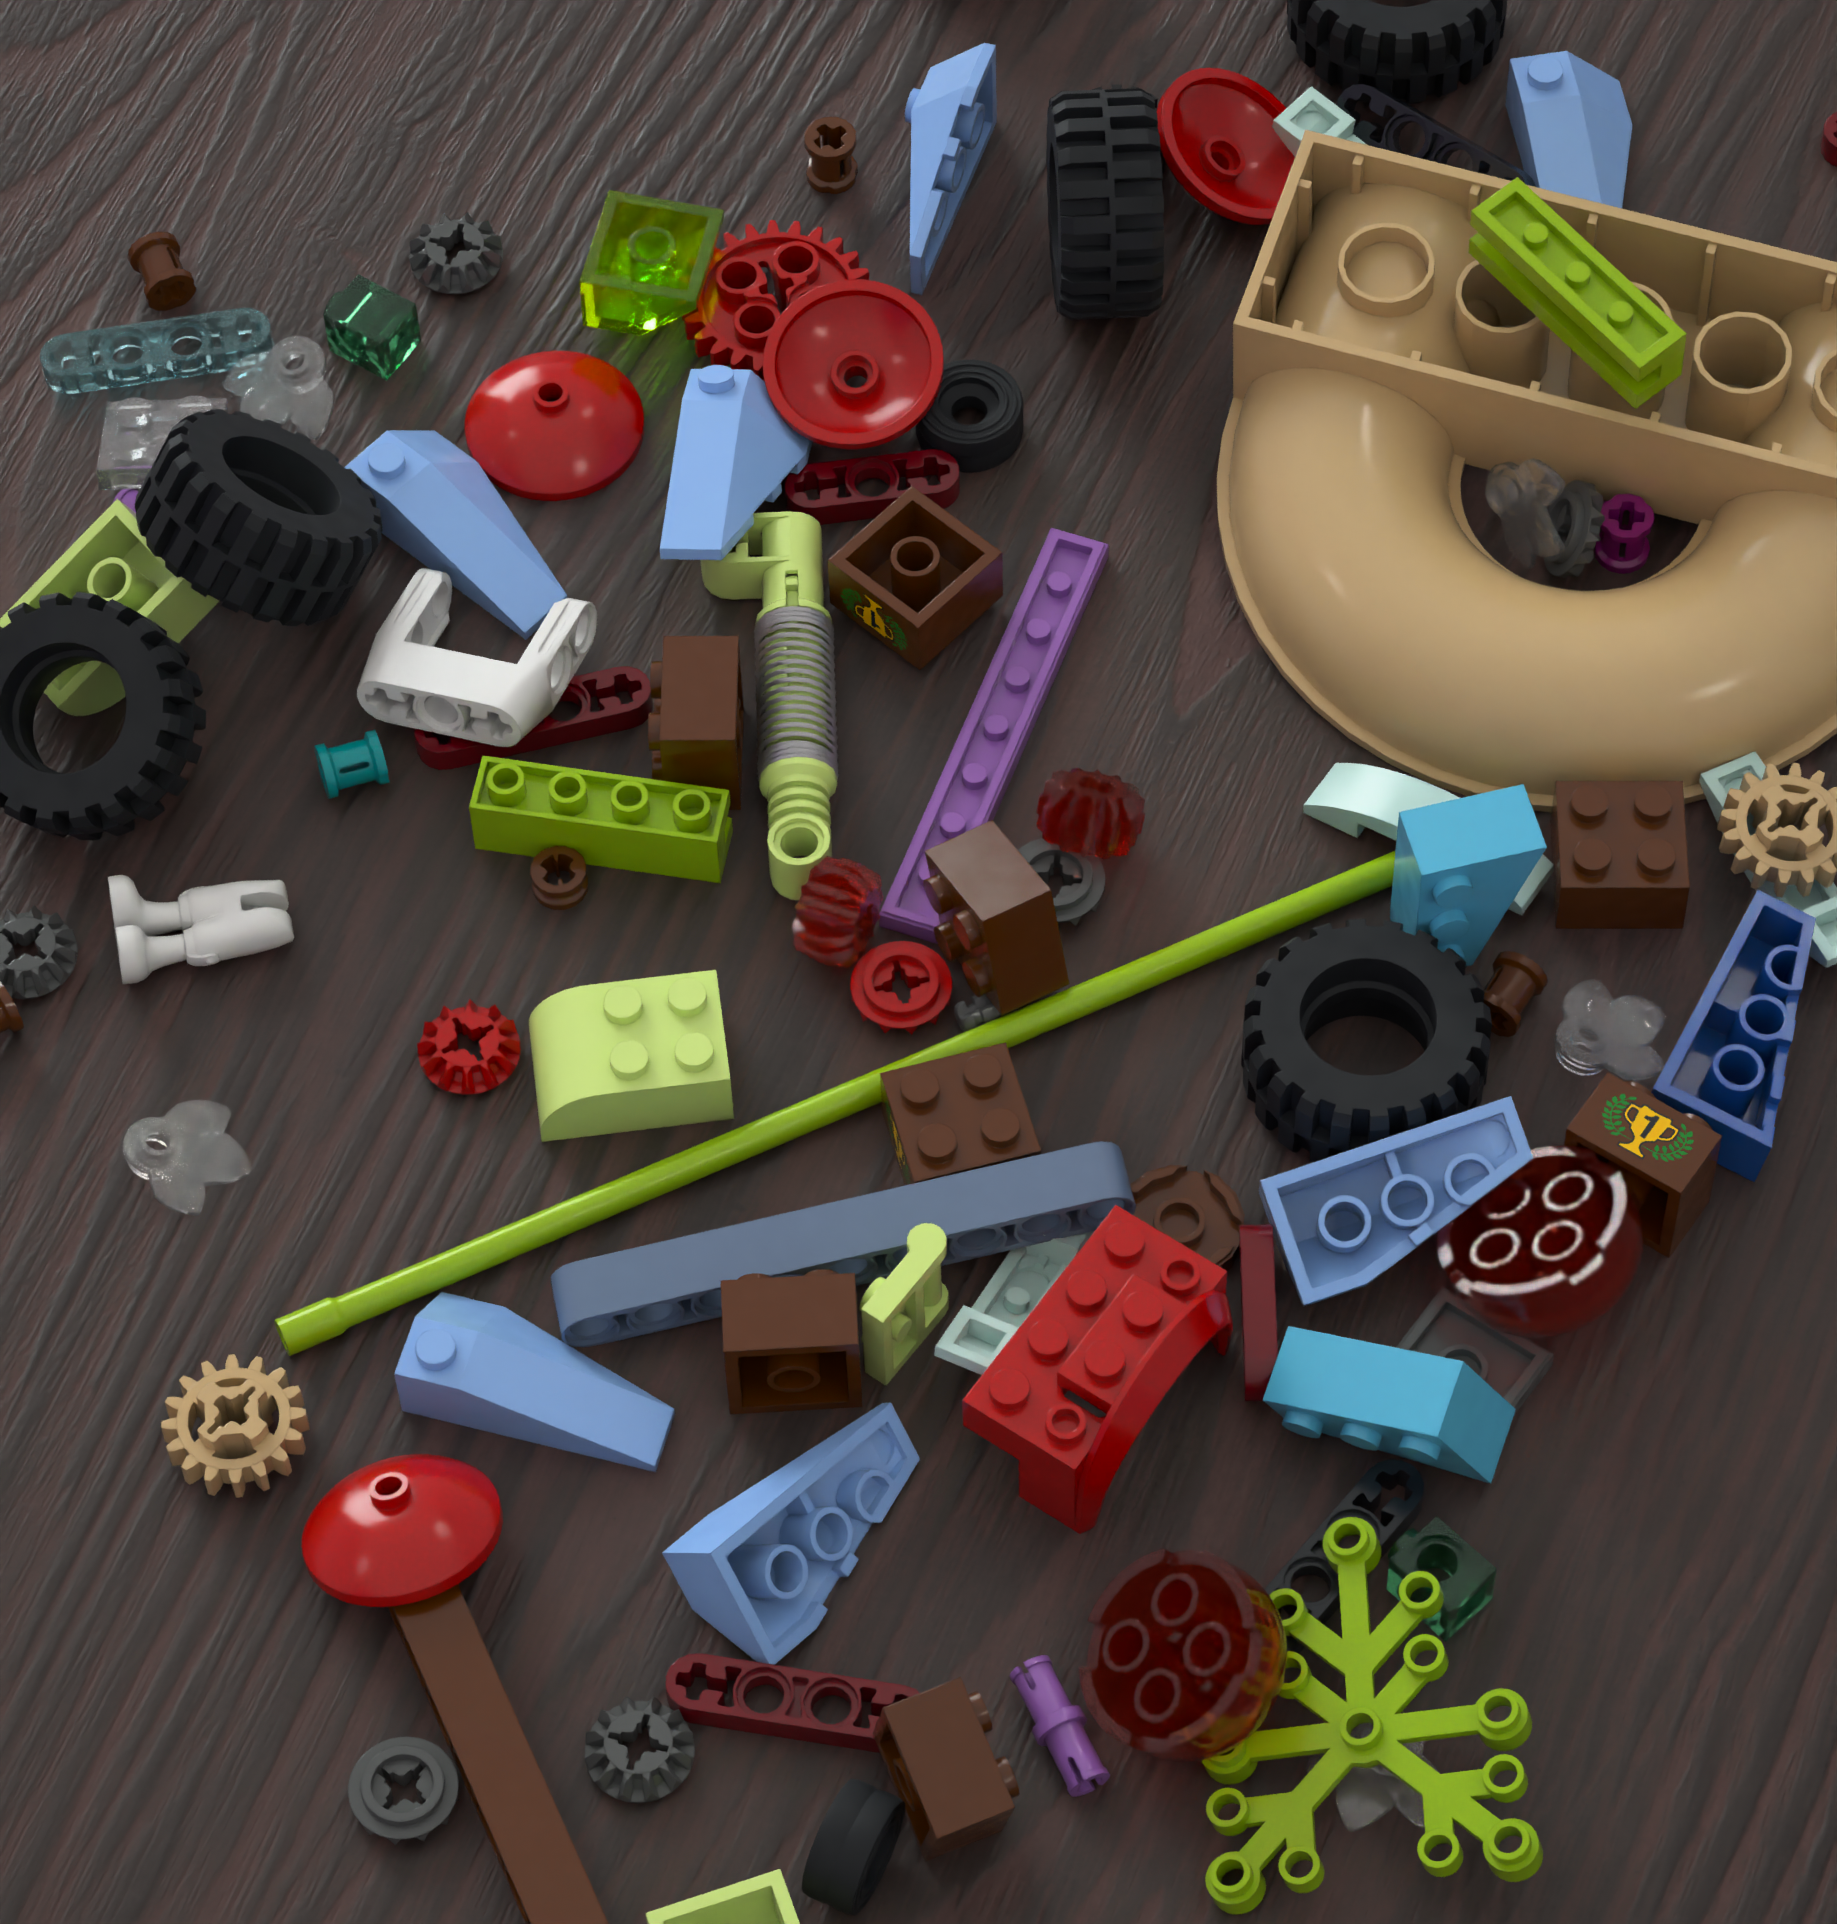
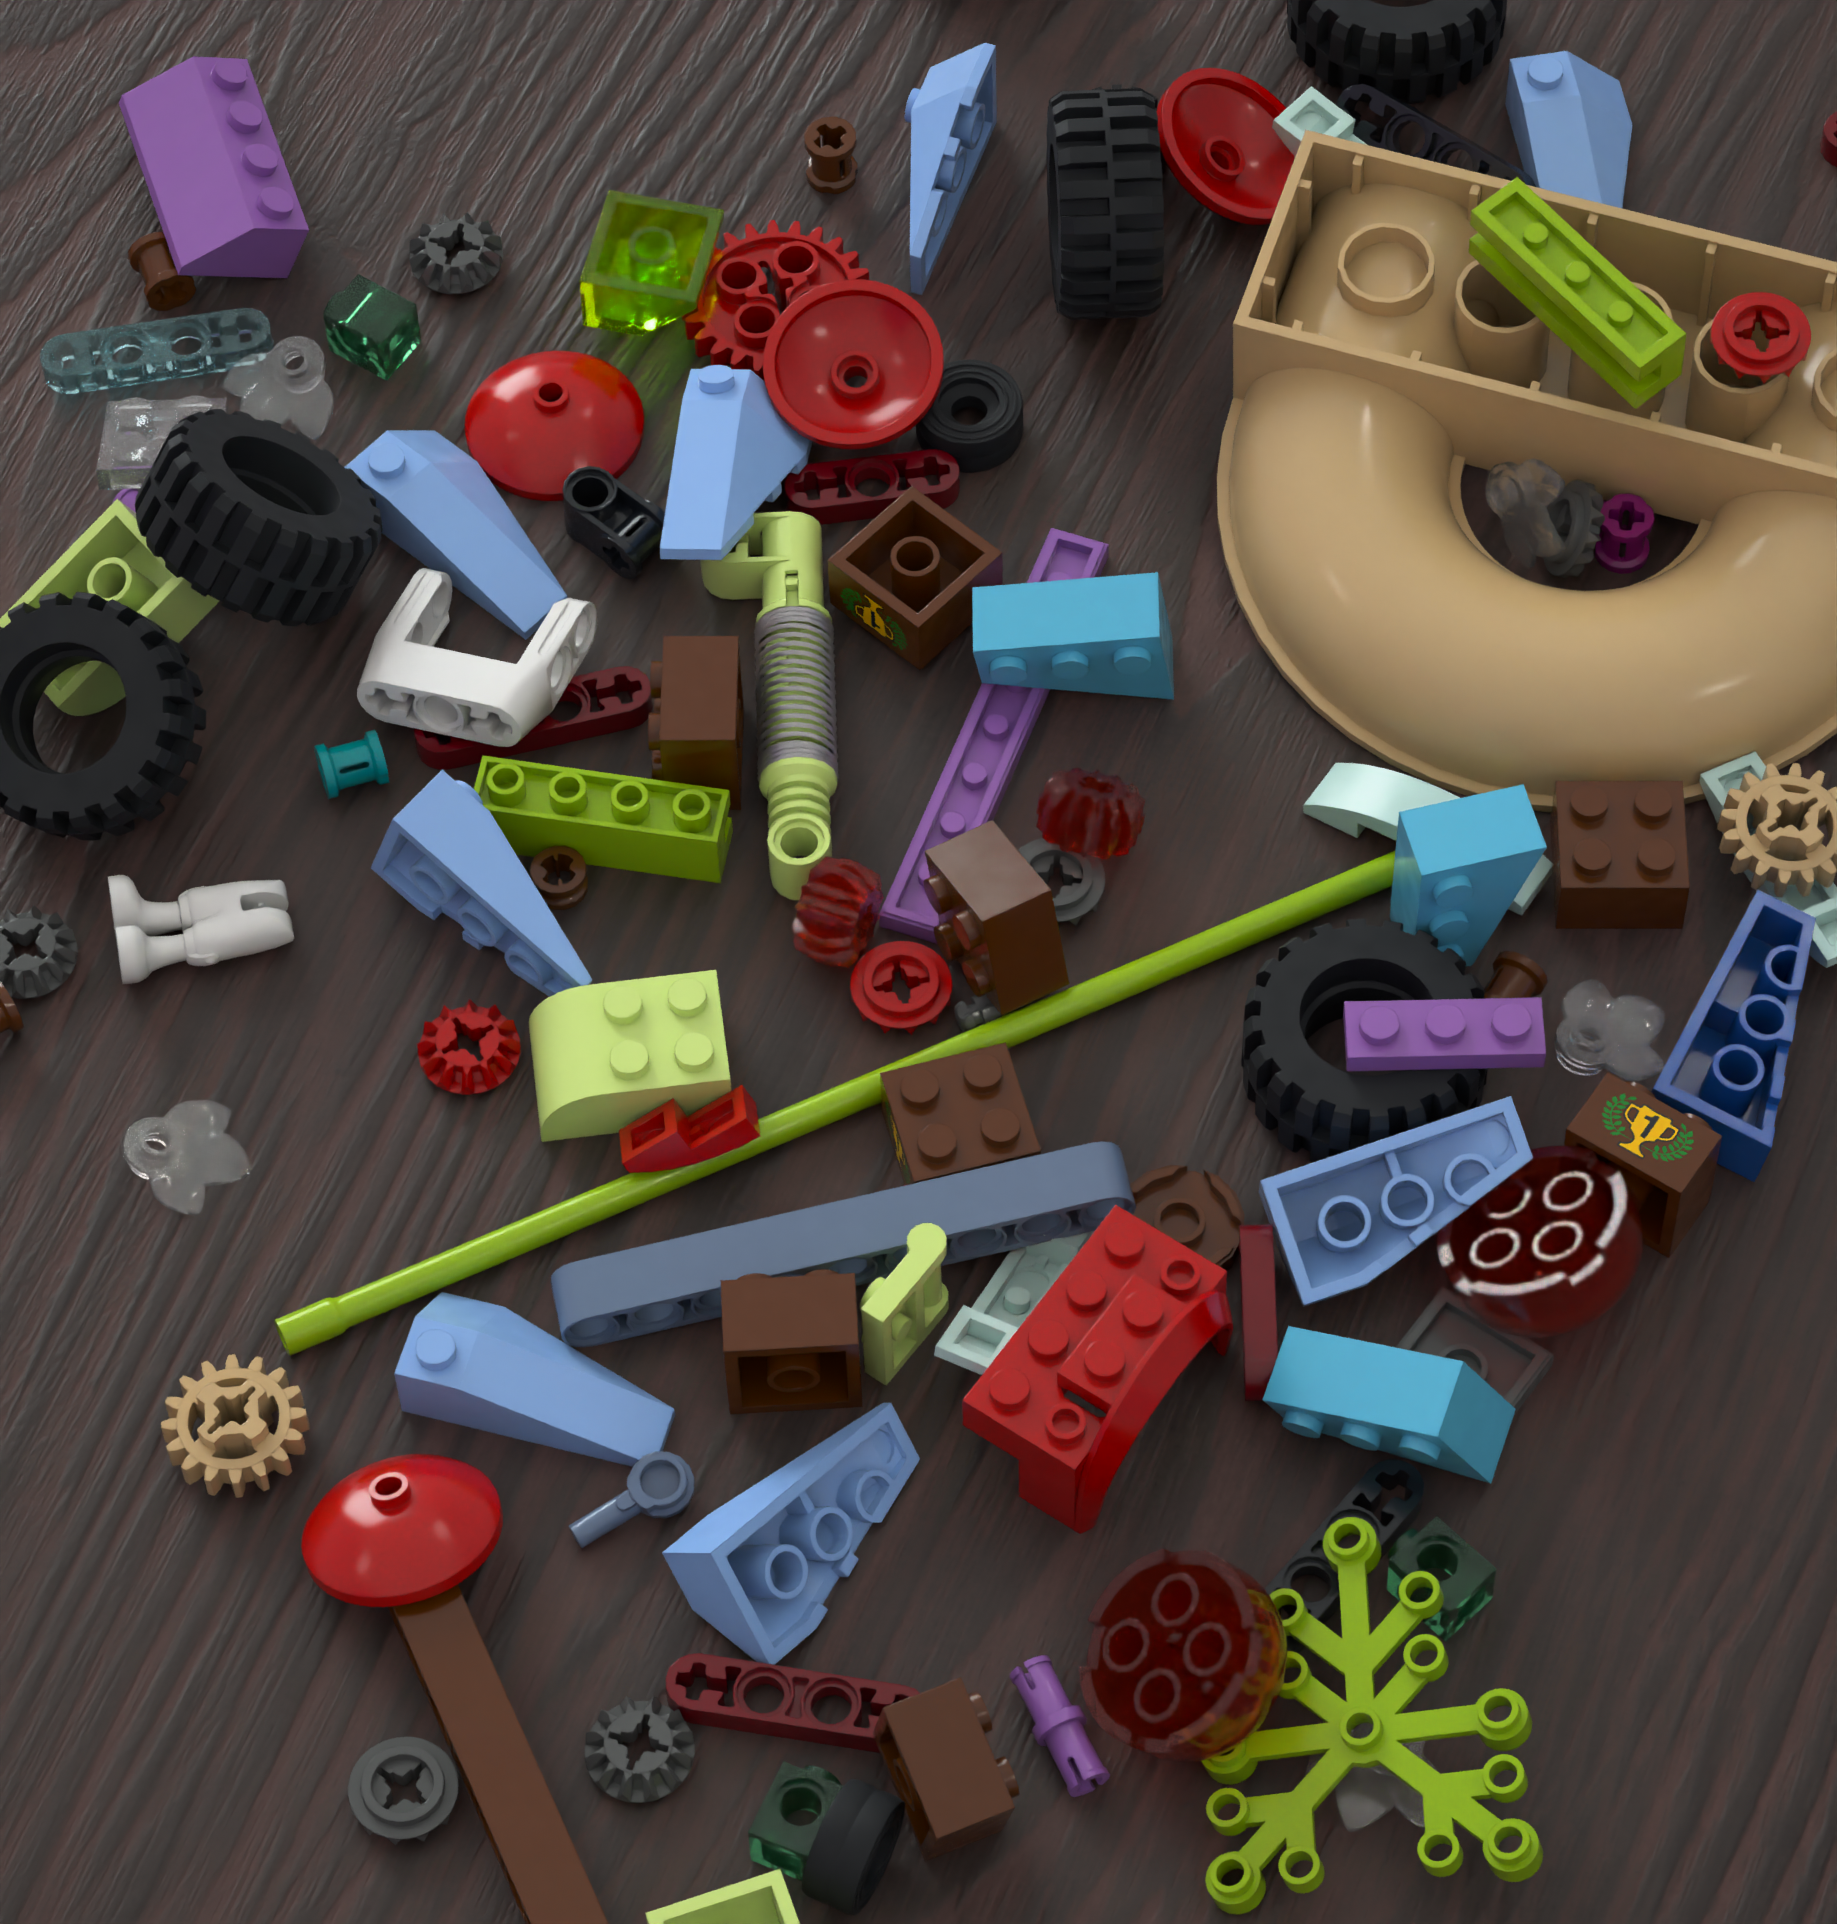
(215, 170): none -> medium lavender slope
(457, 862): none -> light blue wedge
(621, 526): none -> black piece
(657, 1486): none -> sand blue plate
(672, 1140): none -> red slope
(775, 1840): none -> clear green brick
(1076, 635): none -> medium azure wedge
(1444, 1034): none -> medium lavender plate
(1782, 324): none -> red gear

